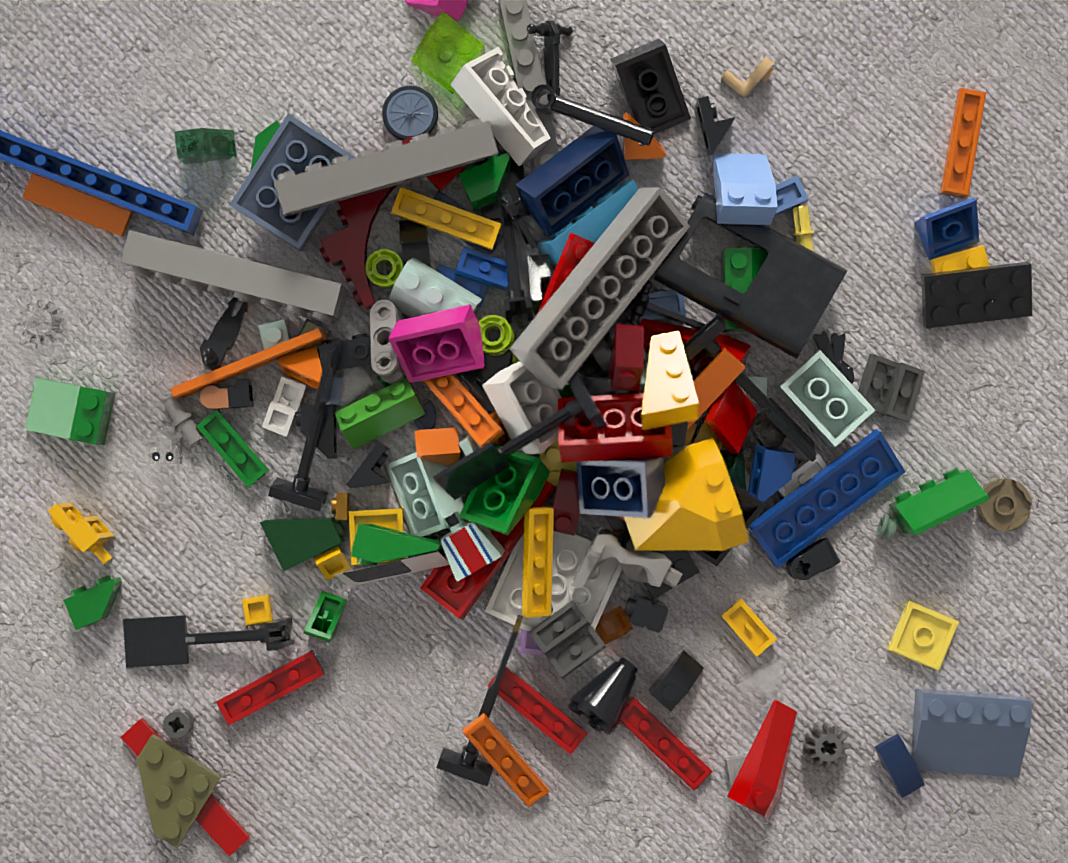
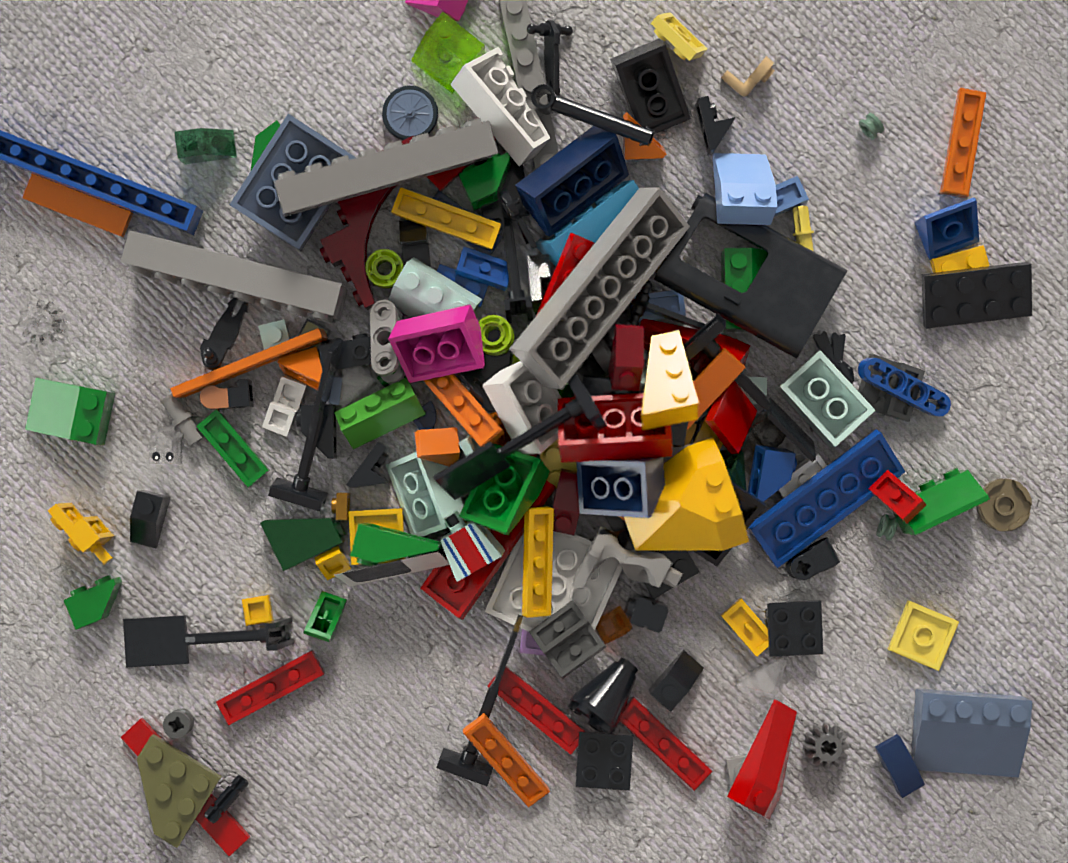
(148, 517): none -> black slope
(225, 800): none -> black axle
(604, 761): none -> black hinge
(685, 43): none -> light yellow plate
(794, 628): none -> black hinge
(871, 126): none -> sand green bush
(897, 496): none -> red plate
(904, 387): none -> blue beam

